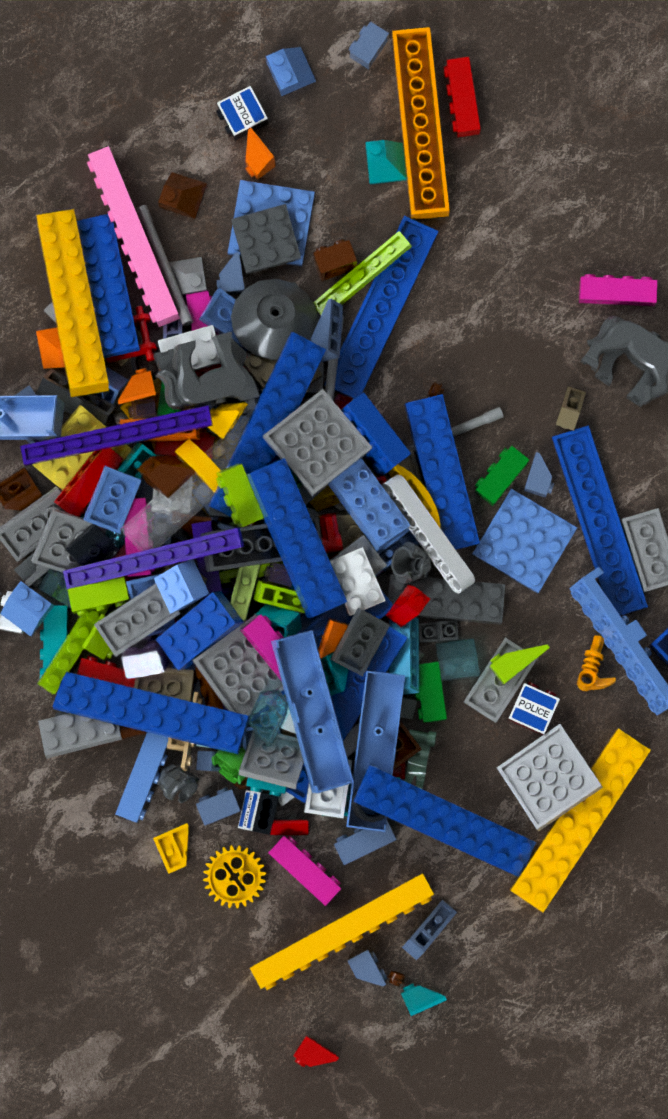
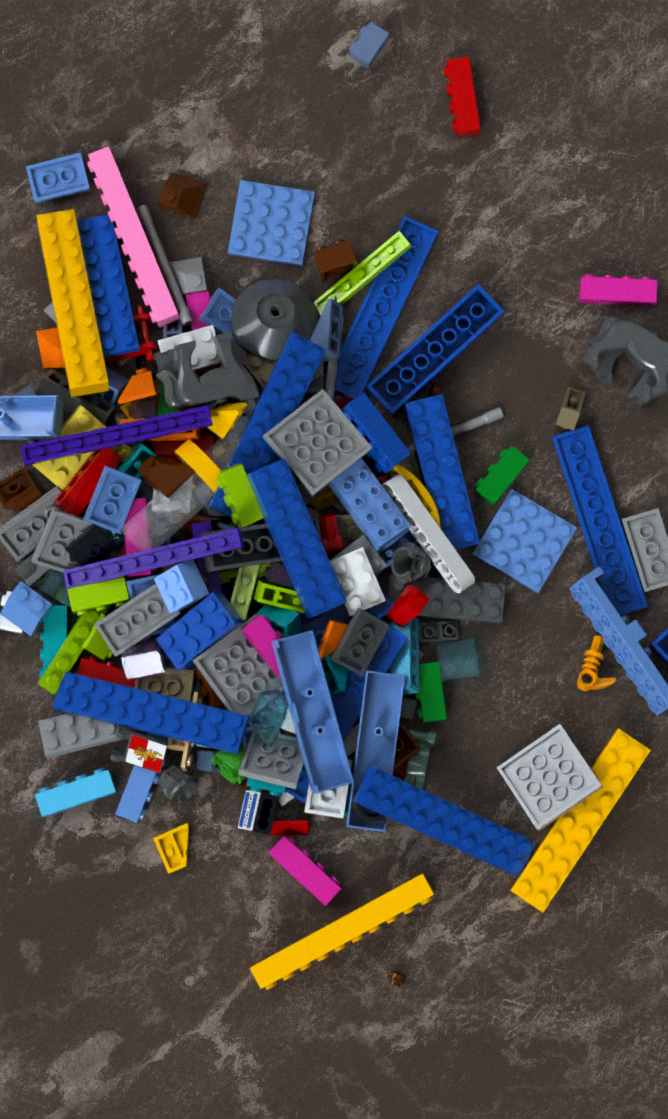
(57, 178): none -> medium blue plate
(75, 793): none -> medium azure brick
(140, 751): none -> flag
(218, 807): sand blue brick -> none
(219, 887): yellow gear -> none
(231, 277): sand blue slope -> none
(241, 113): piece -> none
(258, 157): orange slope -> none
(266, 239): dark grey plate -> none
(290, 69): medium blue slope -> none
(313, 1053): red slope -> none
(362, 843): sand blue brick -> none
(365, 969): sand blue slope -> none
(385, 161): teal slope -> none
(420, 123): light orange brick -> none
(420, 998): teal slope -> none
(429, 930): sand blue slope -> none
(435, 350): none -> blue brick
(489, 694): light grey plate -> none
(511, 663): lime slope -> none
(534, 708): piece -> none
(539, 478): sand blue slope -> none

